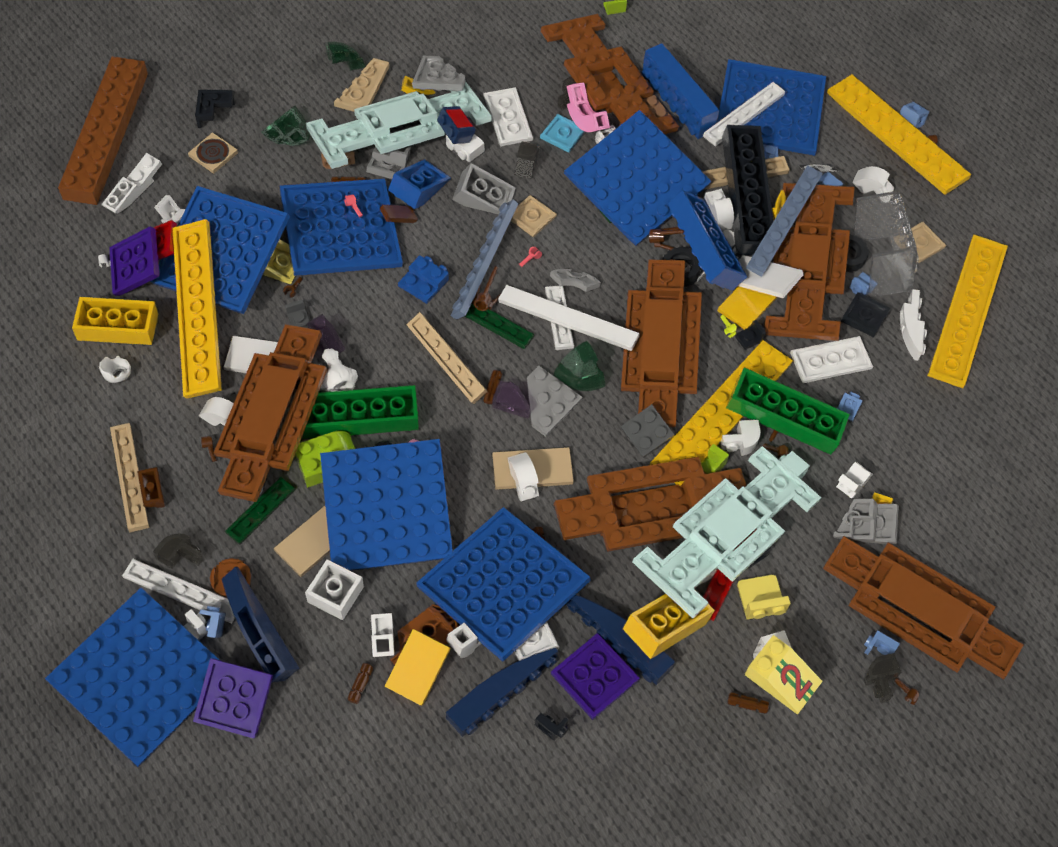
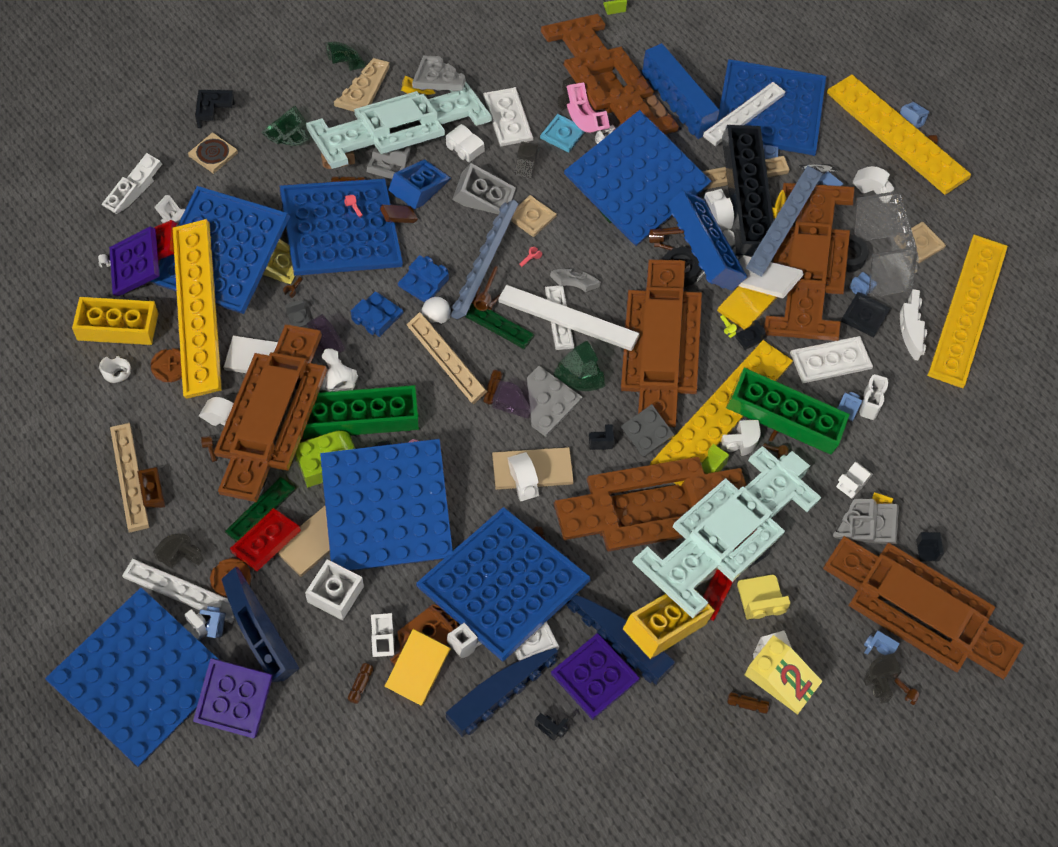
(103, 131): dark orange brick -> none
(167, 365): none -> dark orange tile
(265, 539): none -> red plate
(375, 314): none -> blue plate
(436, 310): none -> white hair
(456, 125): dark blue brick -> none
(602, 440): none -> black panel
(873, 397): none -> white brick
(930, 546): none -> black panel

